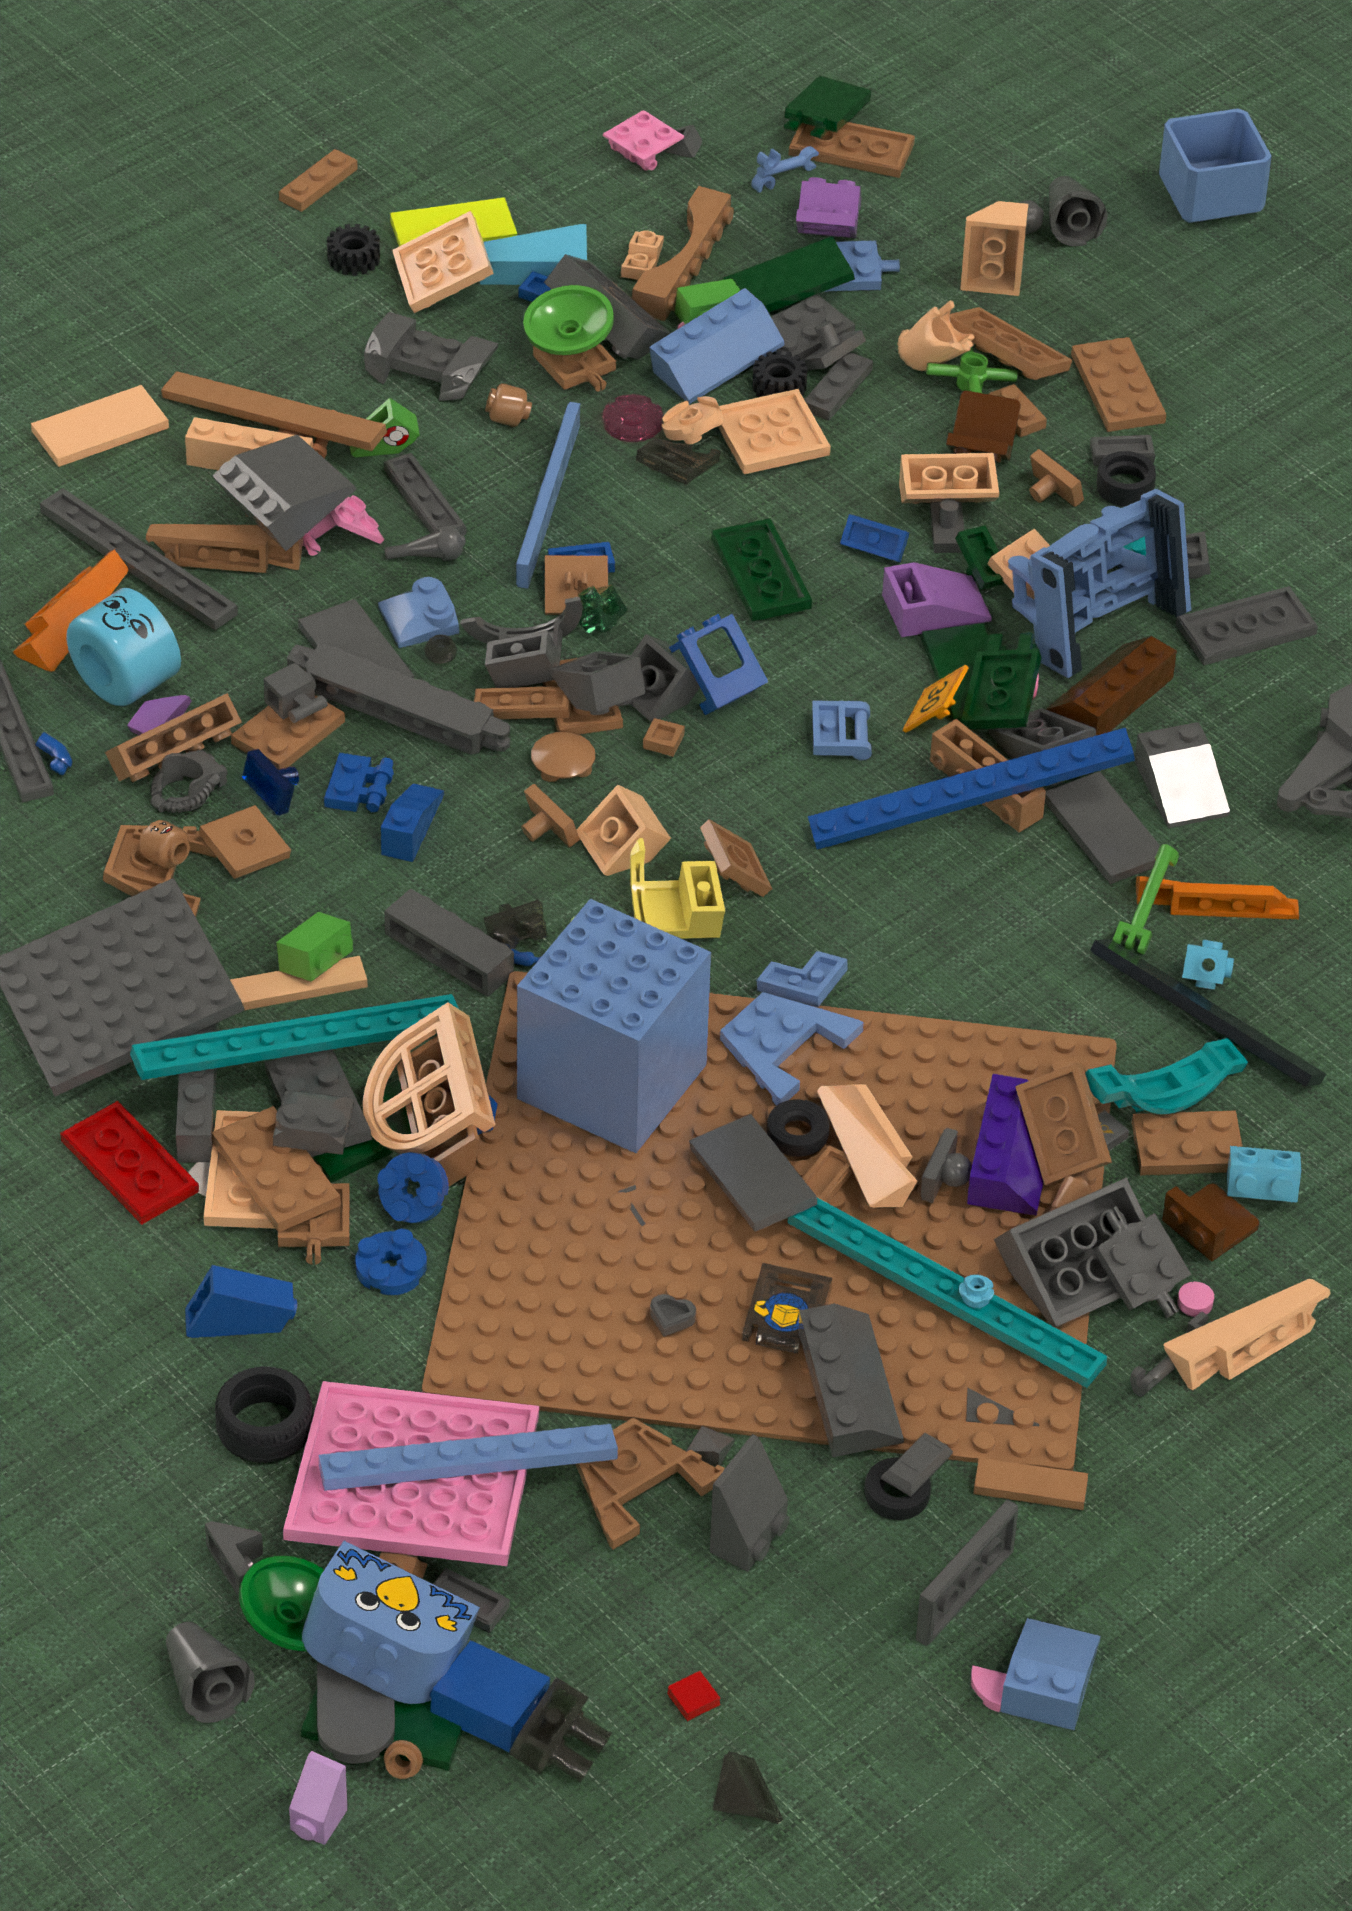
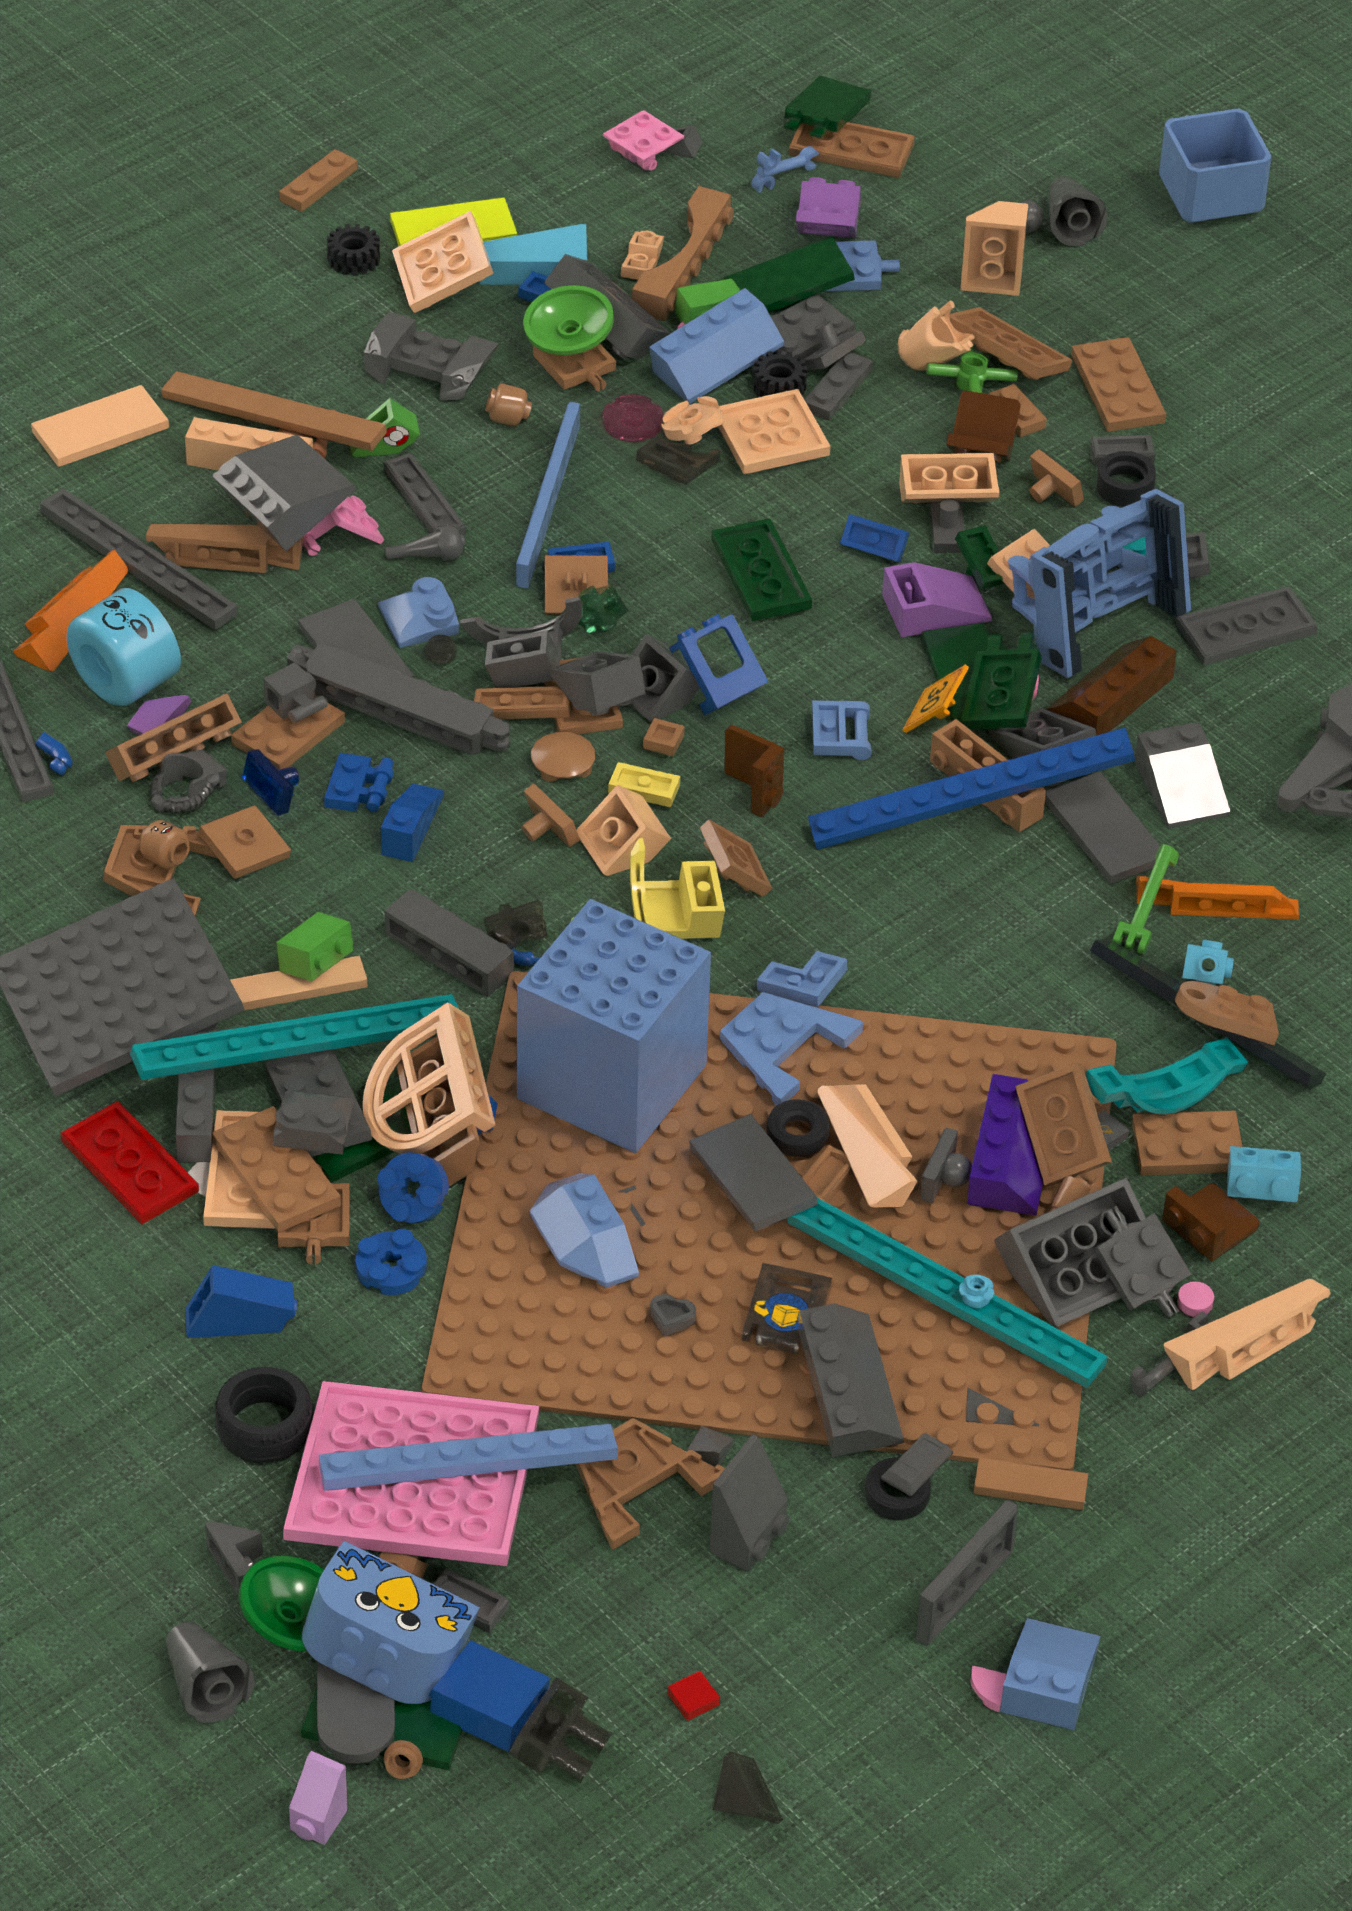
(585, 1230): none -> medium blue wedge
(653, 785): none -> light yellow plate
(757, 764): none -> reddish brown bracket
(1229, 1010): none -> medium nougat plate

